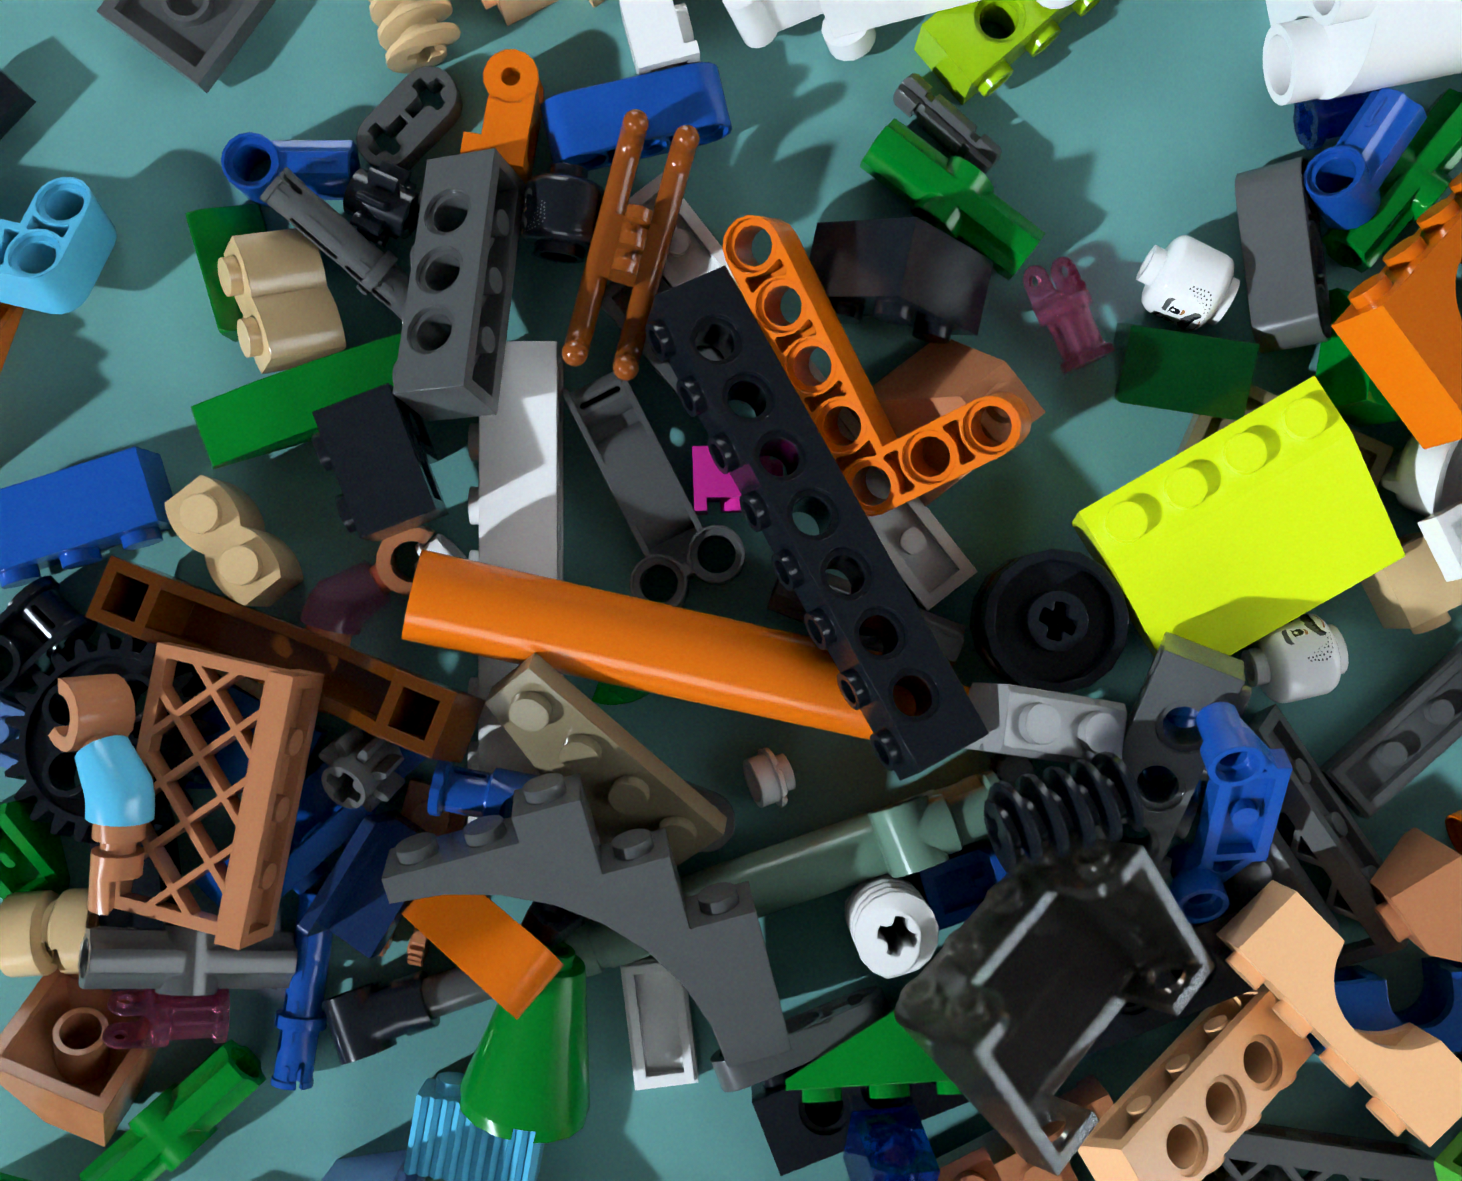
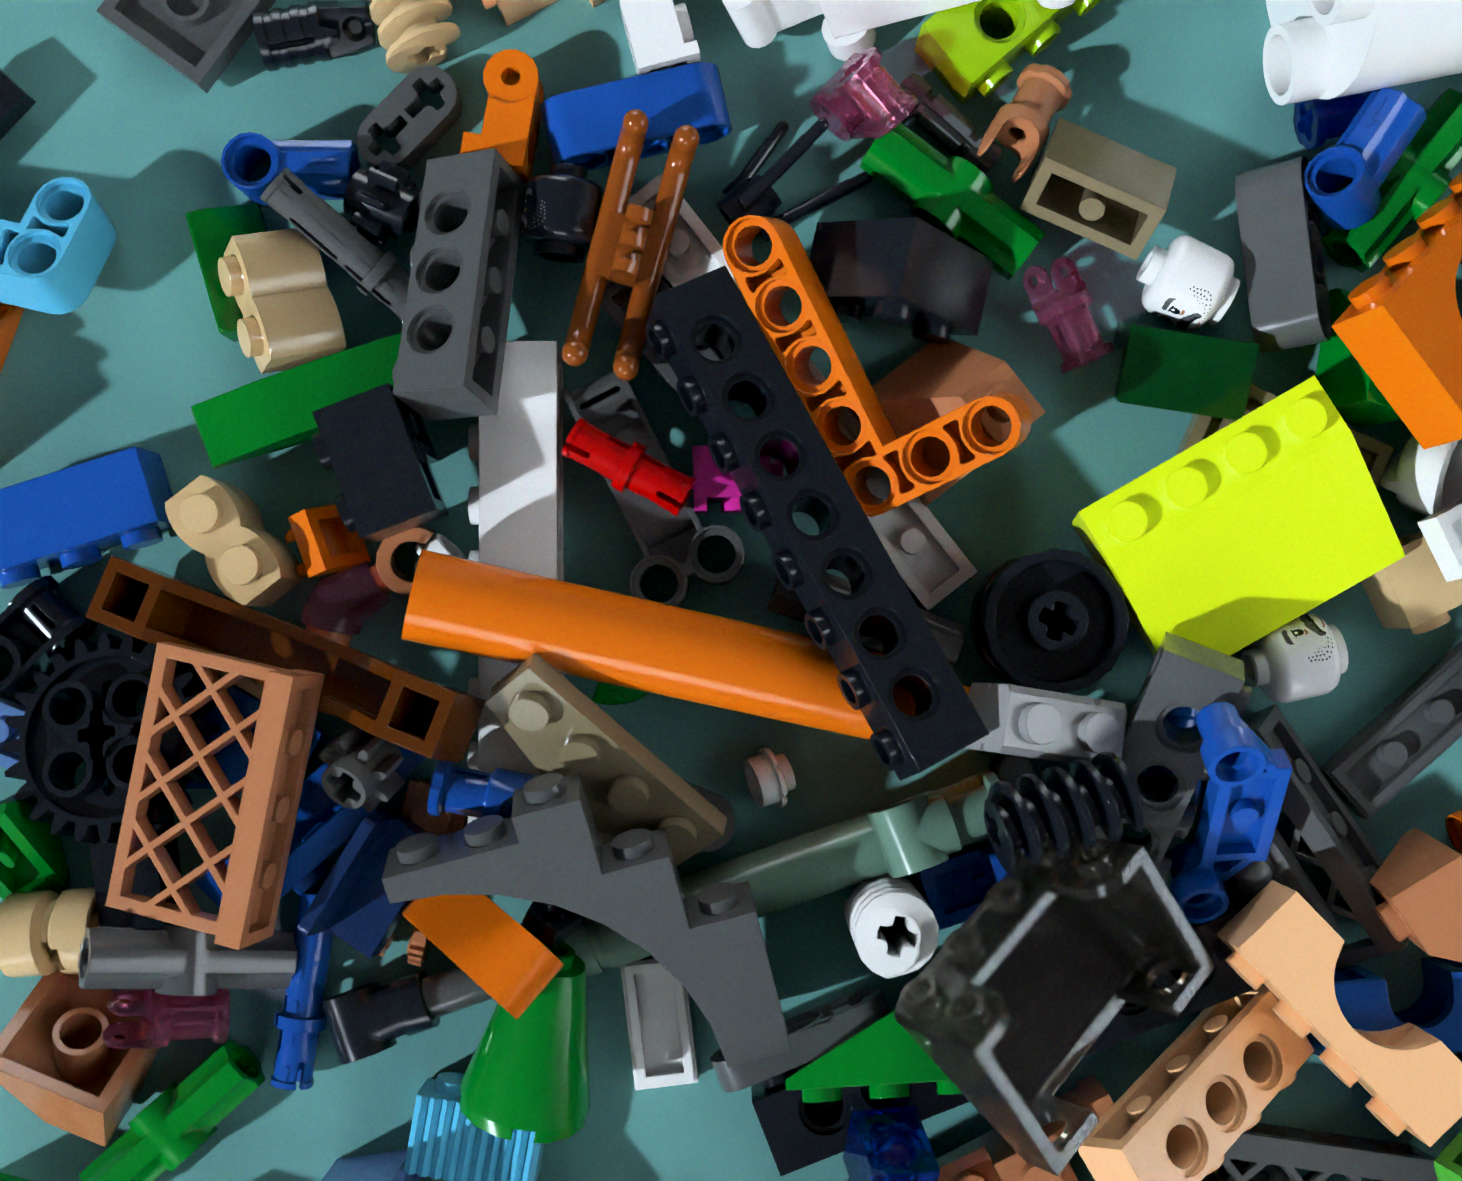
(112, 777): piece -> none
(312, 32): none -> black hinge
(324, 541): none -> orange tile
(628, 466): none -> red pin
(754, 193): none -> black plant
(862, 99): none -> clear pink piece
(1025, 121): none -> nougat piece
(1099, 189): none -> dark tan brick

